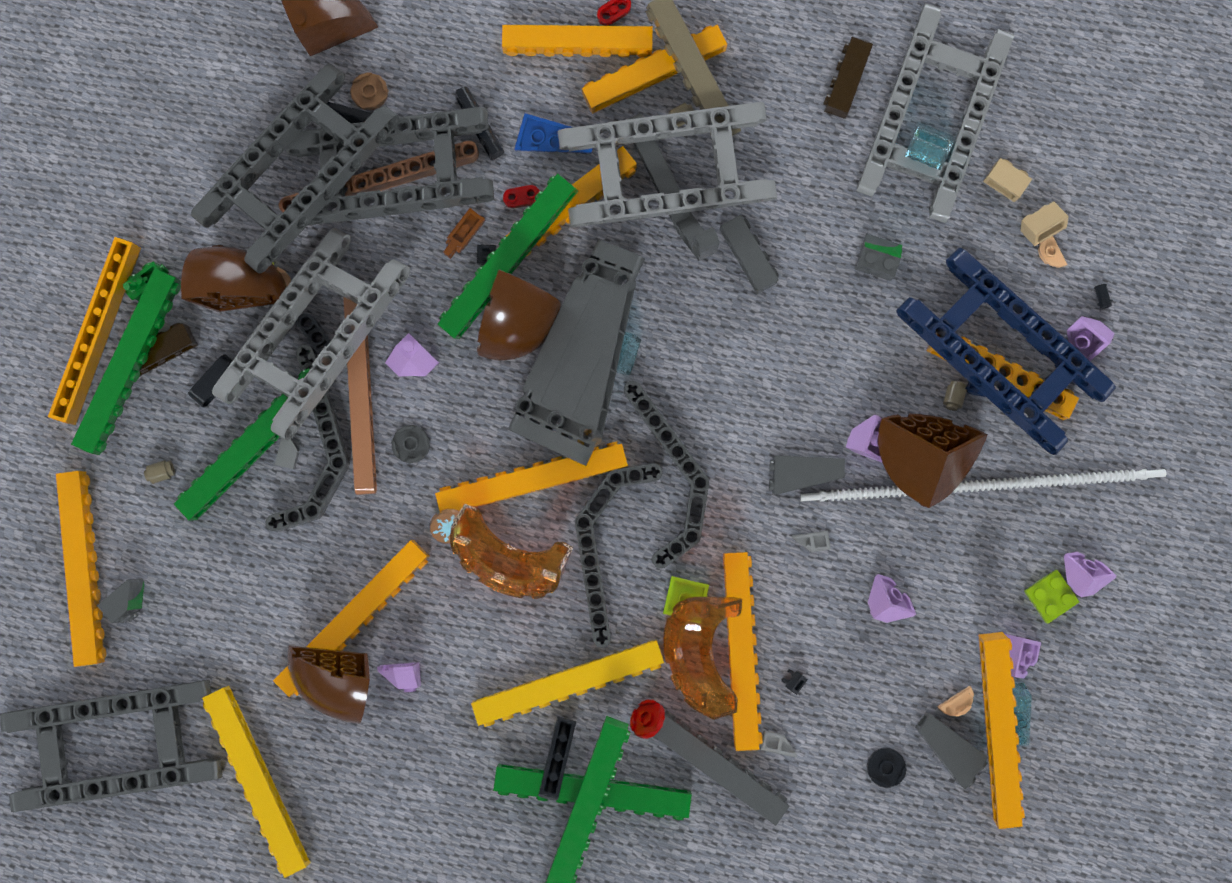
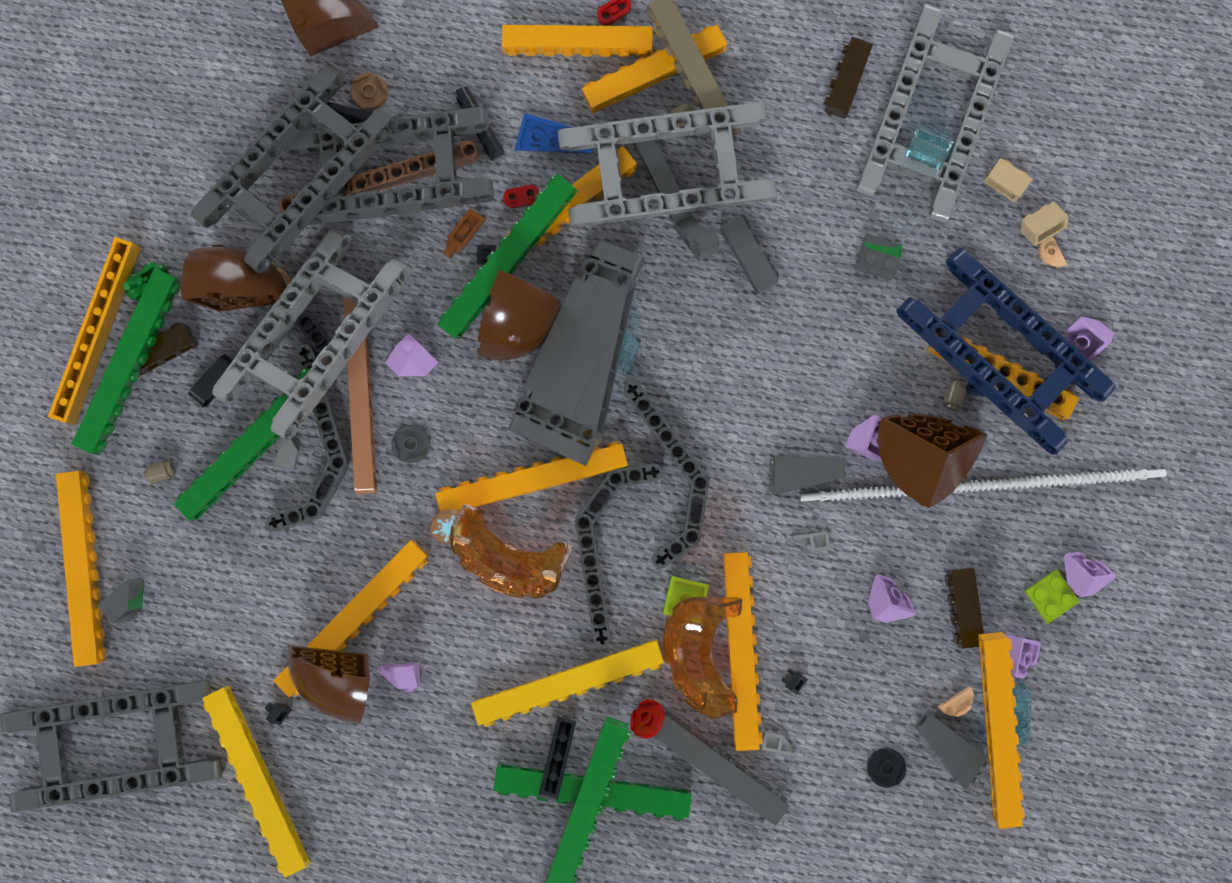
(277, 712): none -> black tile
(965, 607): none -> dark brown brick
(1103, 296): black pin -> none

